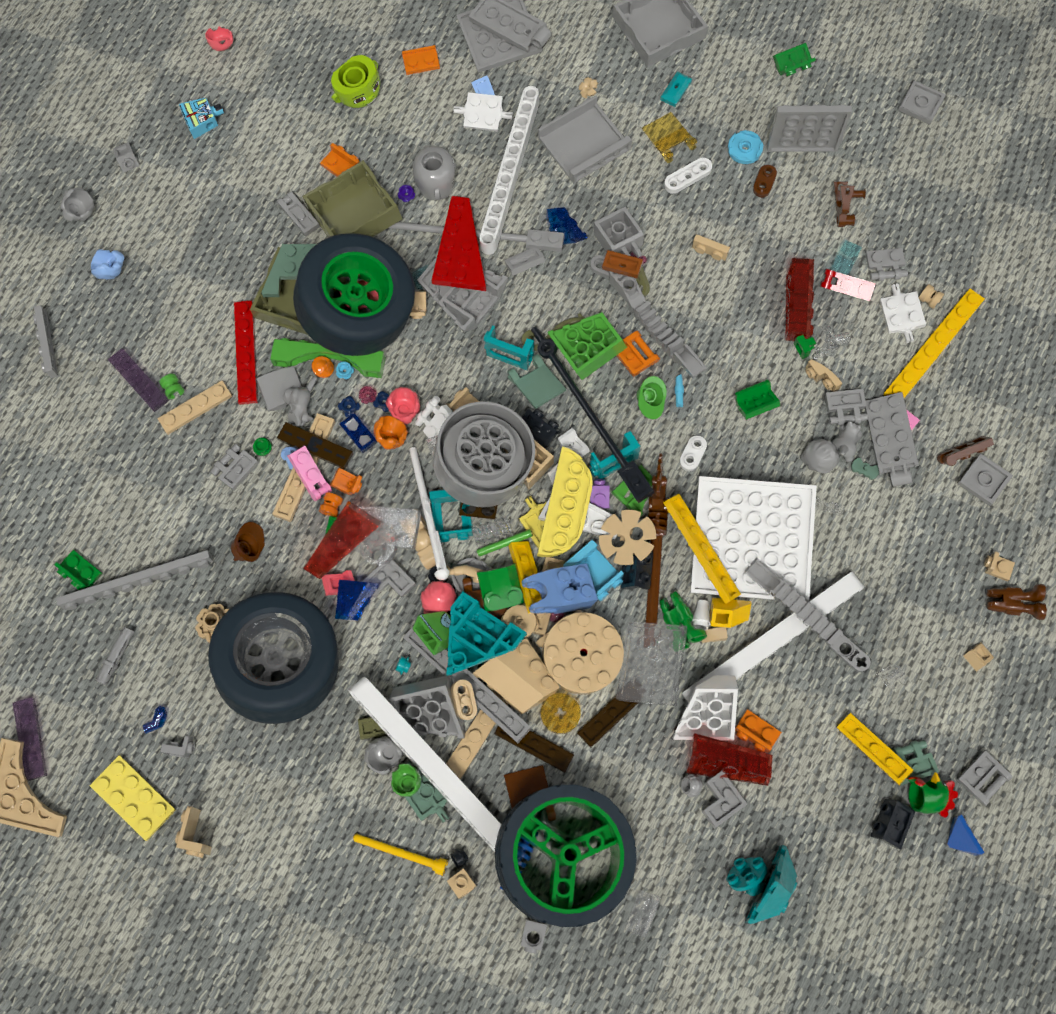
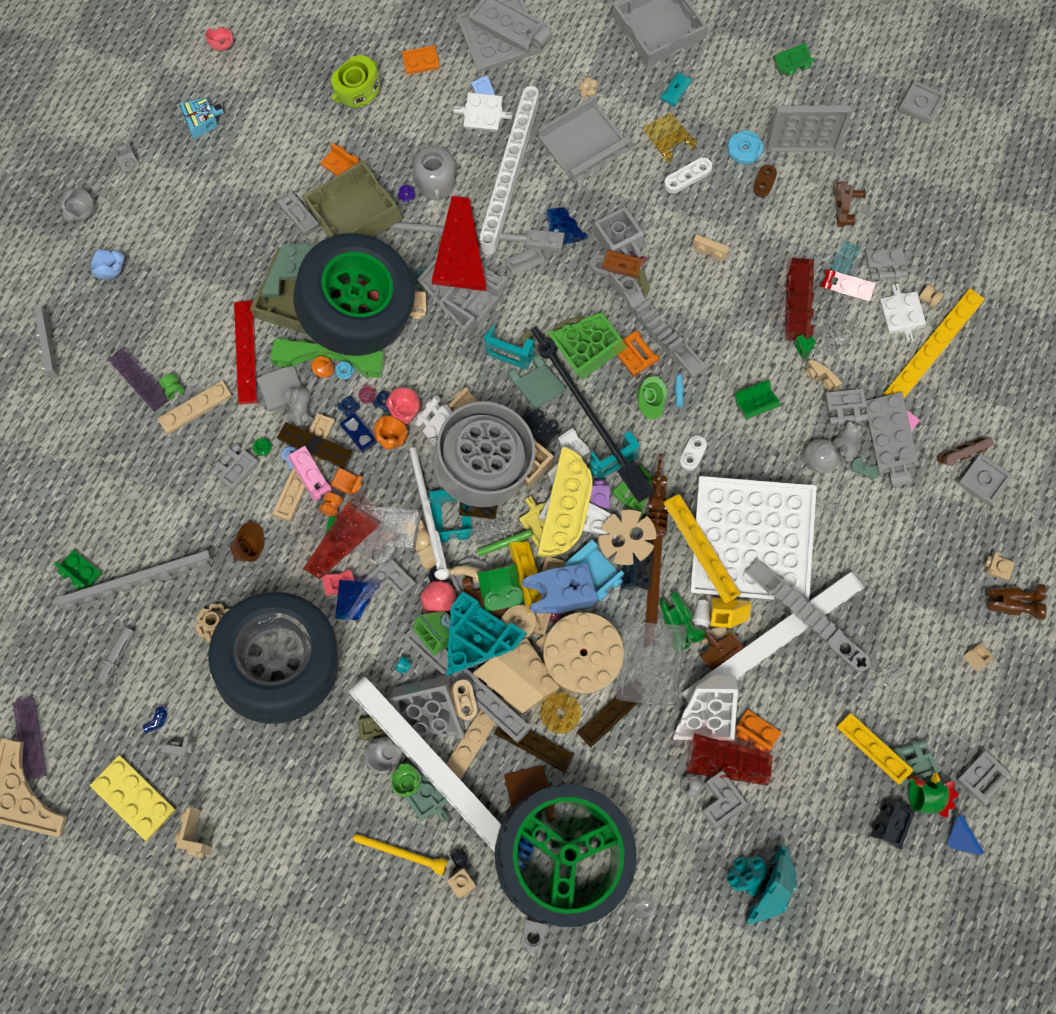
(720, 649): none -> reddish brown plate

